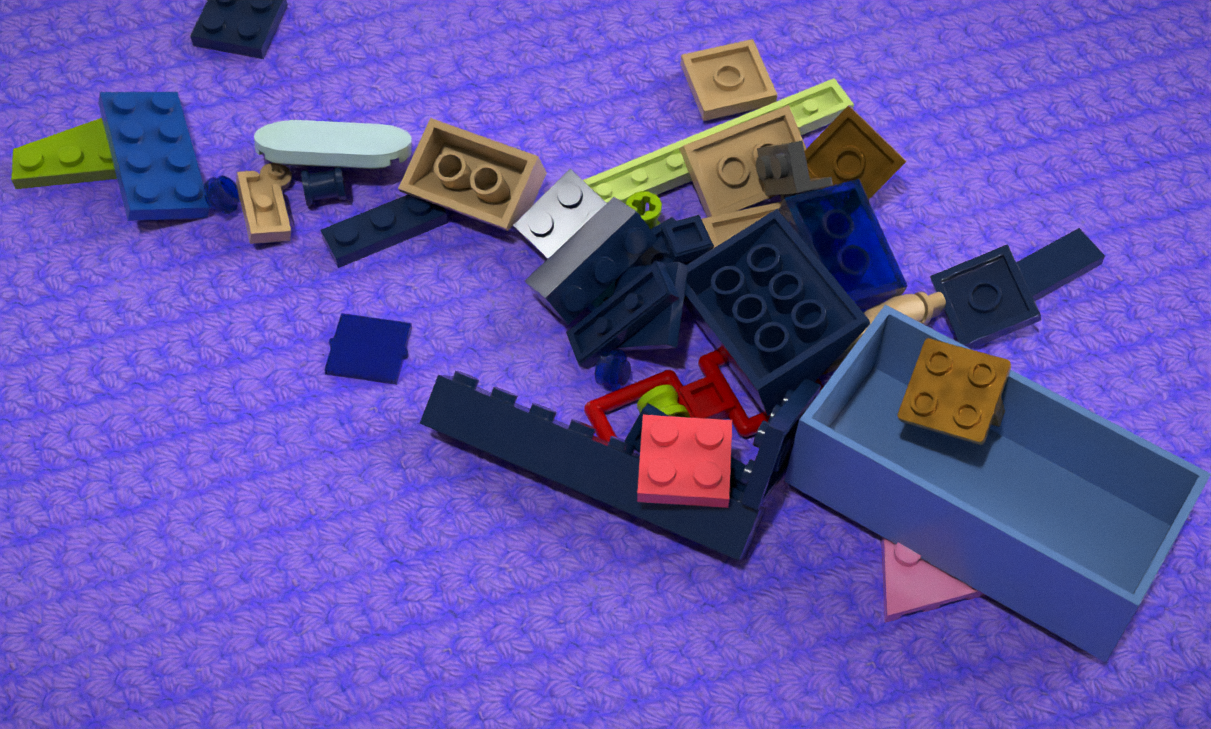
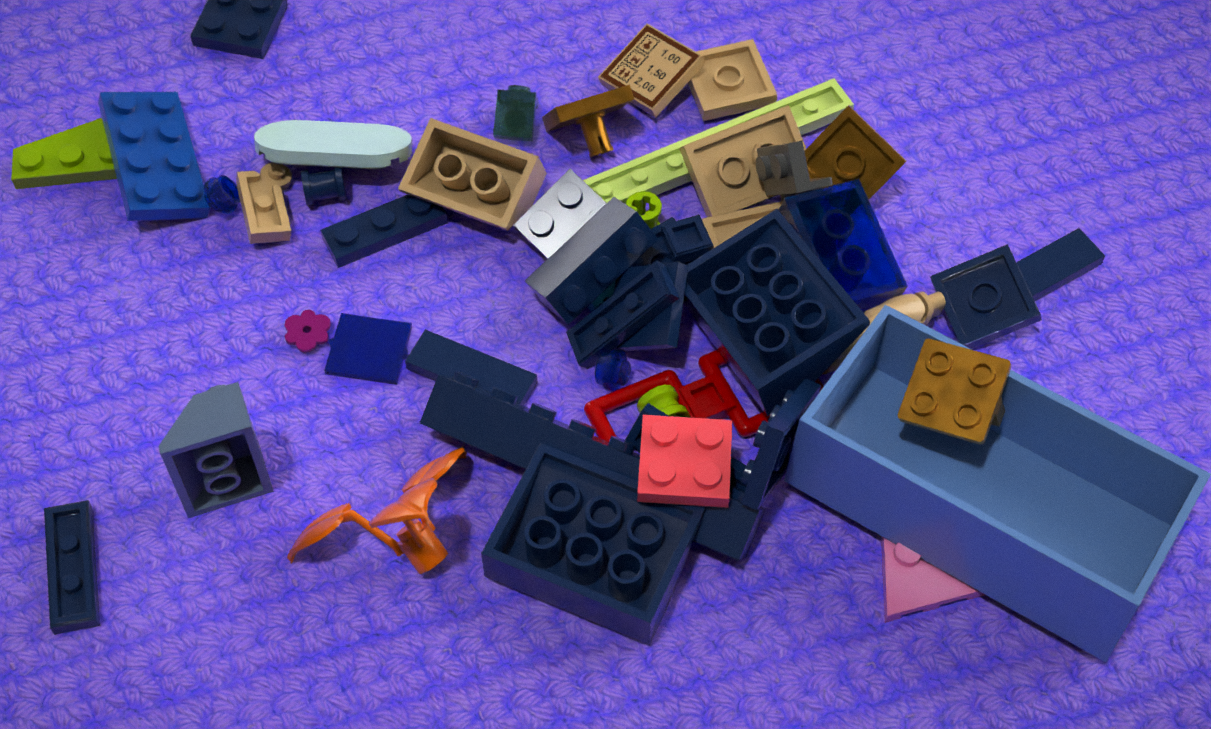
(71, 567): none -> dark blue tile
(215, 452): none -> sand blue slope
(307, 330): none -> magenta plant
(416, 538): none -> orange plant
(441, 356): none -> dark blue tile
(515, 113): none -> bracket
(589, 114): none -> pearl gold tile
(589, 544): none -> dark blue slope
(653, 68): none -> tile

